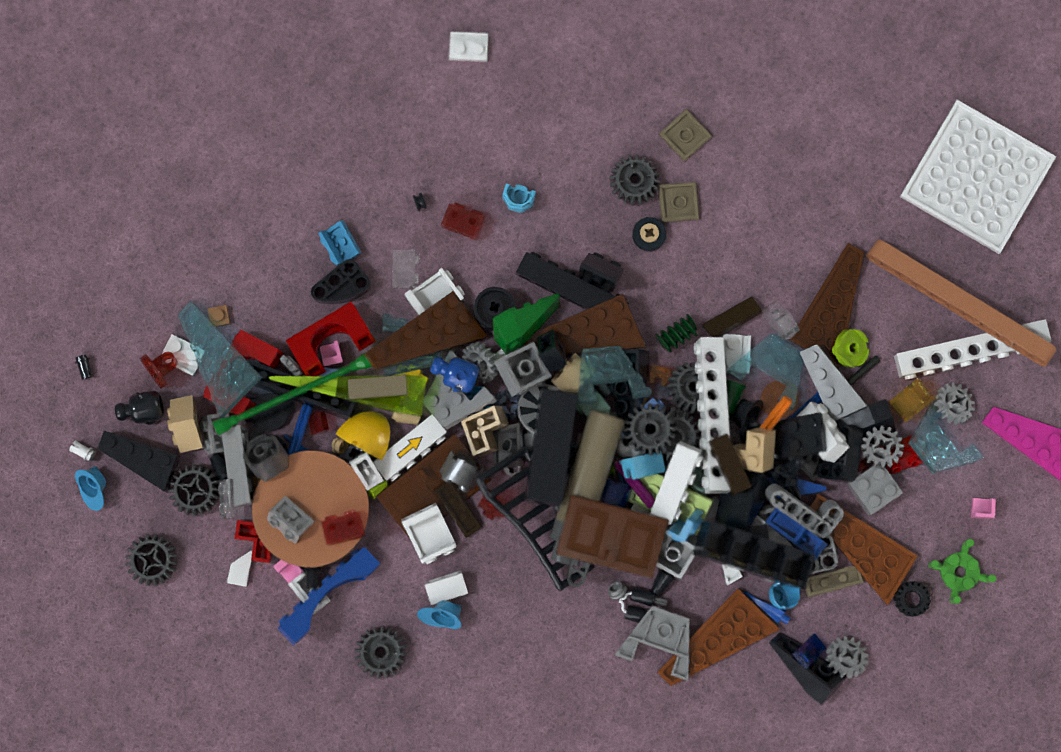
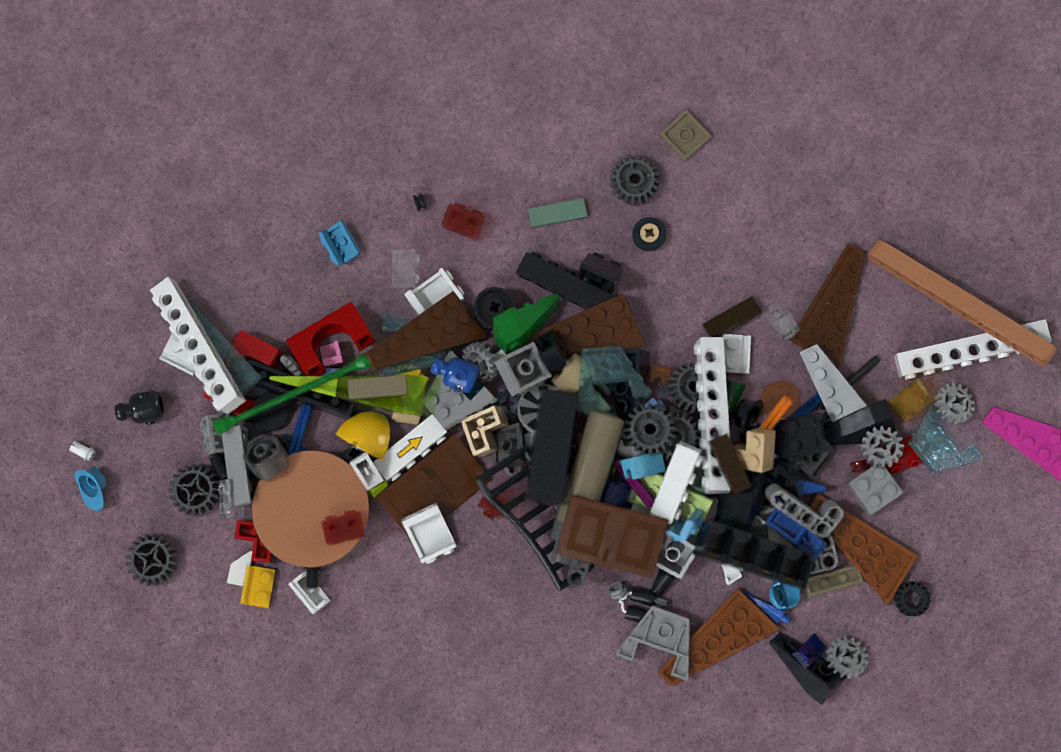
(84, 367): black pin -> none
(144, 460): black wedge -> none
(157, 367): clear red tile -> none
(184, 424): tan brick -> none
(219, 315): medium nougat plate -> none
(231, 396): none -> white brick
(257, 586): none -> yellow plate
(287, 570): bright pink panel -> none
(289, 519): light grey bracket -> none
(318, 423): clear red tile -> none
(339, 445): tan plate -> none
(347, 287): black beam -> none
(356, 569): blue arch -> none
(369, 647): dark grey gear -> none
(442, 615): dark azure piece -> none
(446, 587): white hinge -> none
(457, 508): dark brown tile -> none
(461, 471): flat silver brick -> none
(468, 46): white plate -> none
(518, 198): medium azure hair -> none
(557, 213): none -> sand green tile
(677, 333): dark green piece -> none
(678, 202): dark tan tile -> none
(776, 359): clear light blue wing -> none
(835, 440): white arch -> none
(842, 348): lime plate -> none
(846, 466): black beam -> none
(971, 568): bright green plate -> none
(978, 176): white plate -> none
(983, 508): bright pink panel -> none

